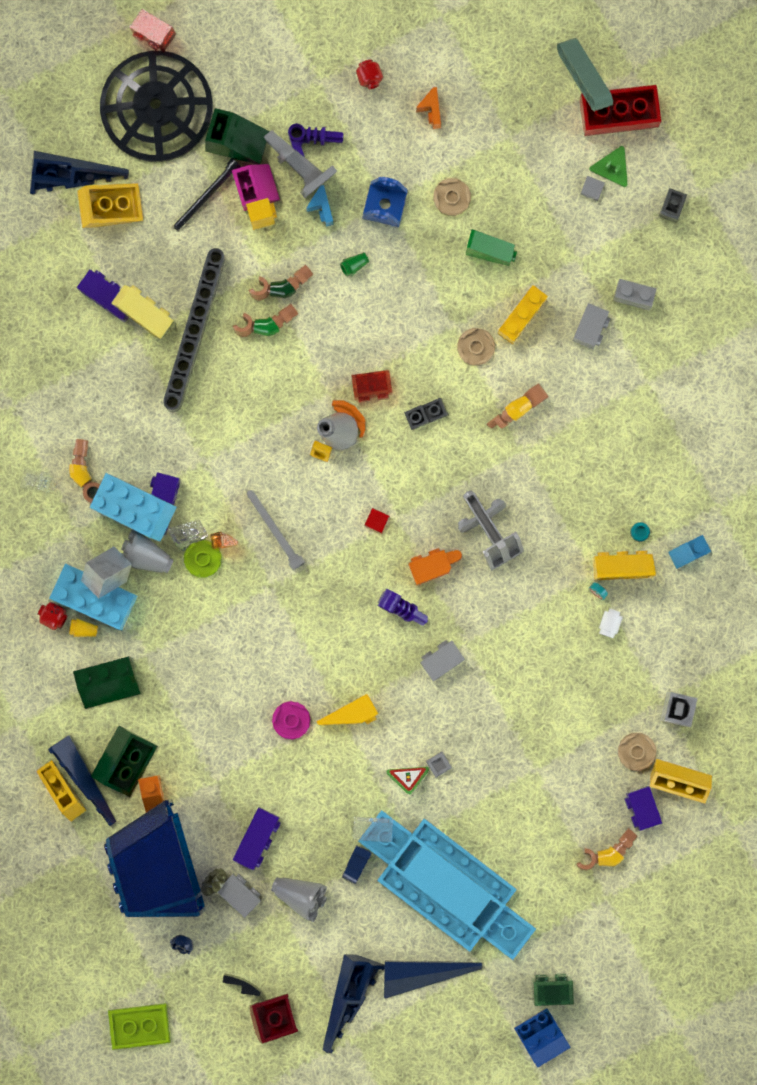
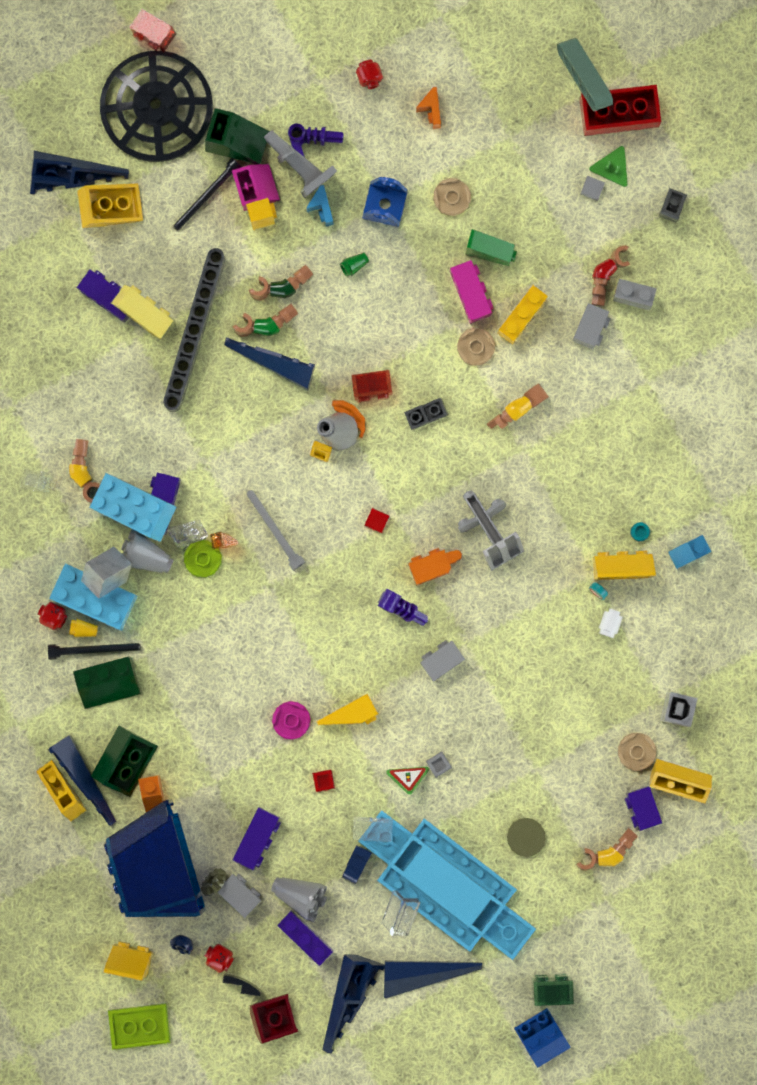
(55, 651): none -> black piece
(128, 961): none -> yellow slope
(219, 958): none -> red head
(284, 366): none -> dark blue wedge
(305, 937): none -> dark purple brick
(323, 780): none -> red tile
(400, 914): none -> clear panel
(471, 291): none -> dark pink brick
(526, 837): none -> olive tile
(603, 273): none -> nougat piece

